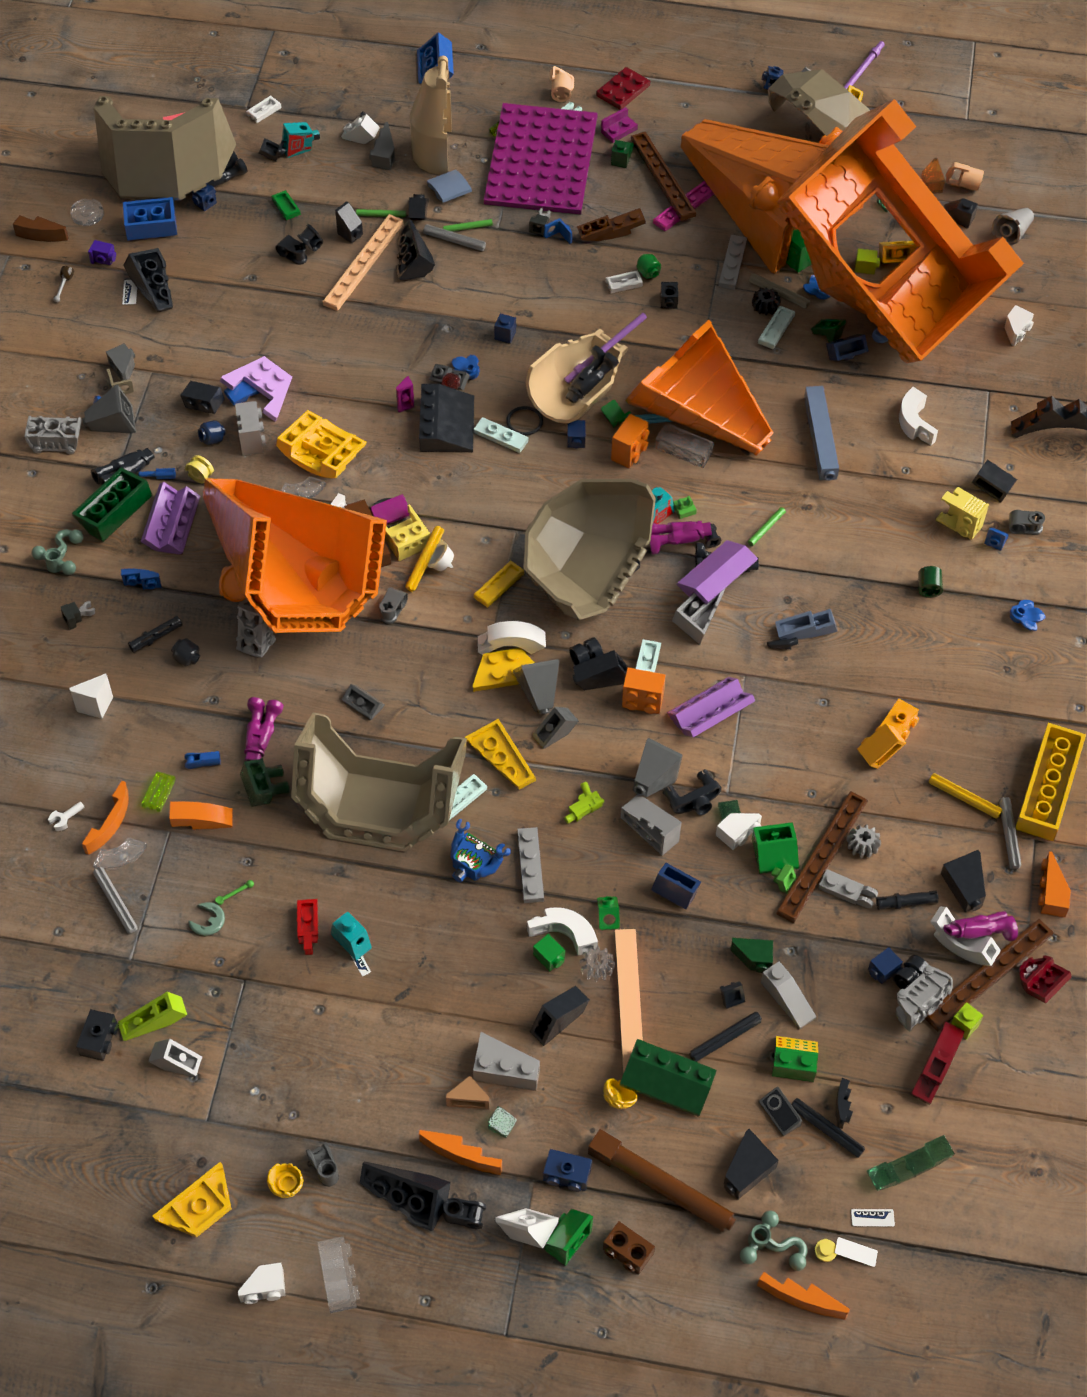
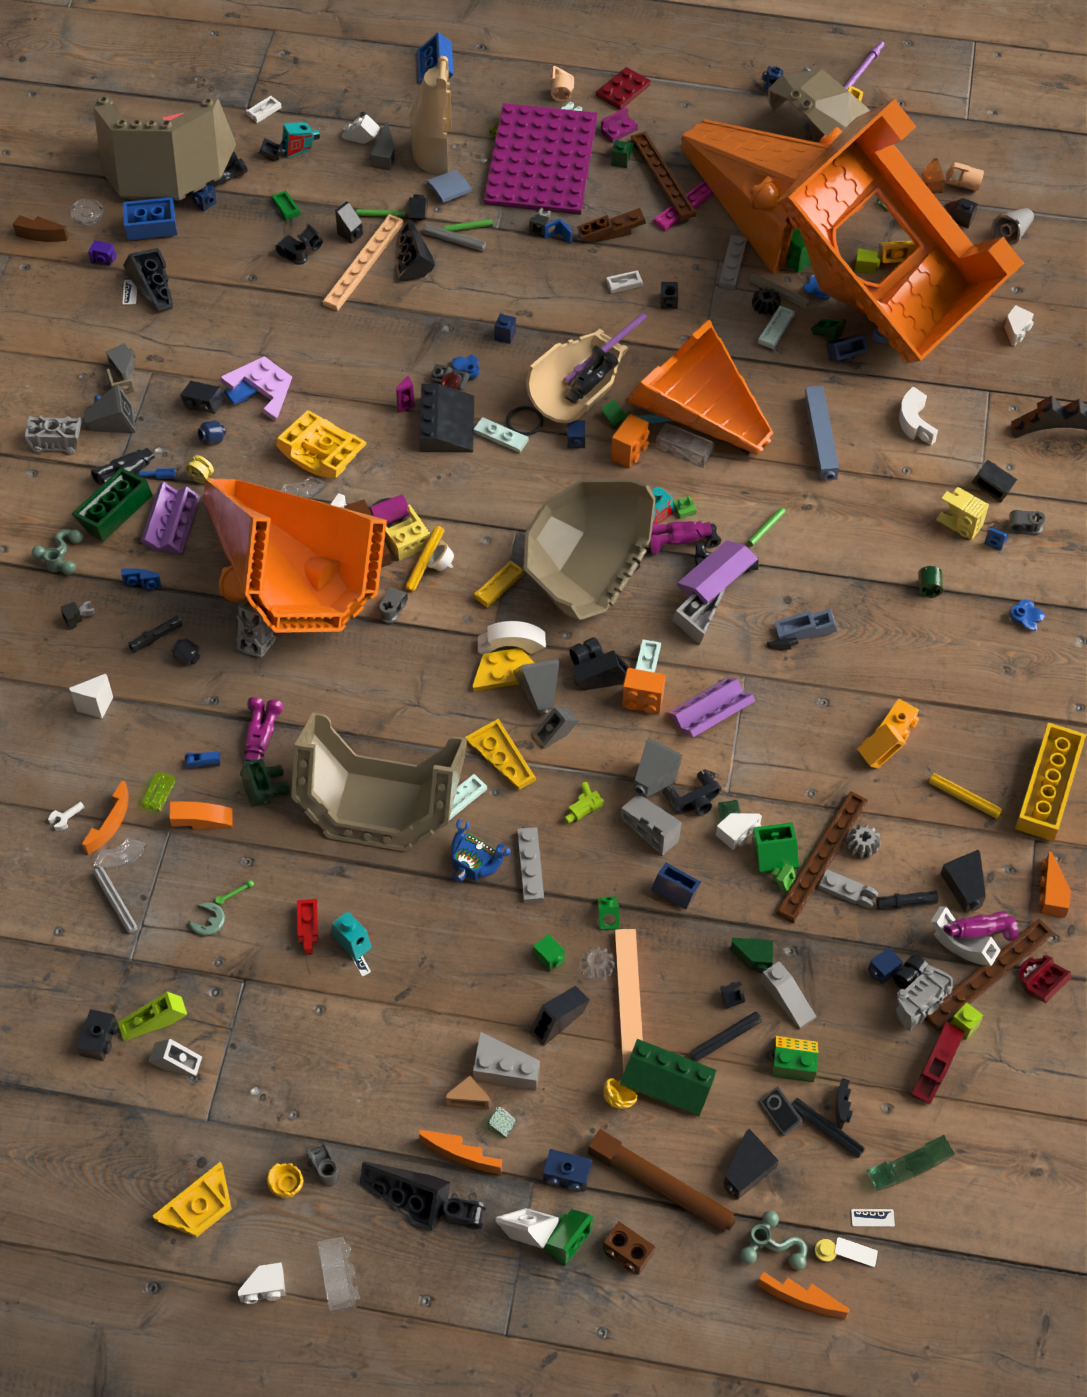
(66, 273): hinge -> none
(250, 428): light grey wedge -> none
(362, 701): dark grey slope -> none
(568, 923): white arch -> none
(648, 266): green head -> none
(1010, 833): light grey axle -> none

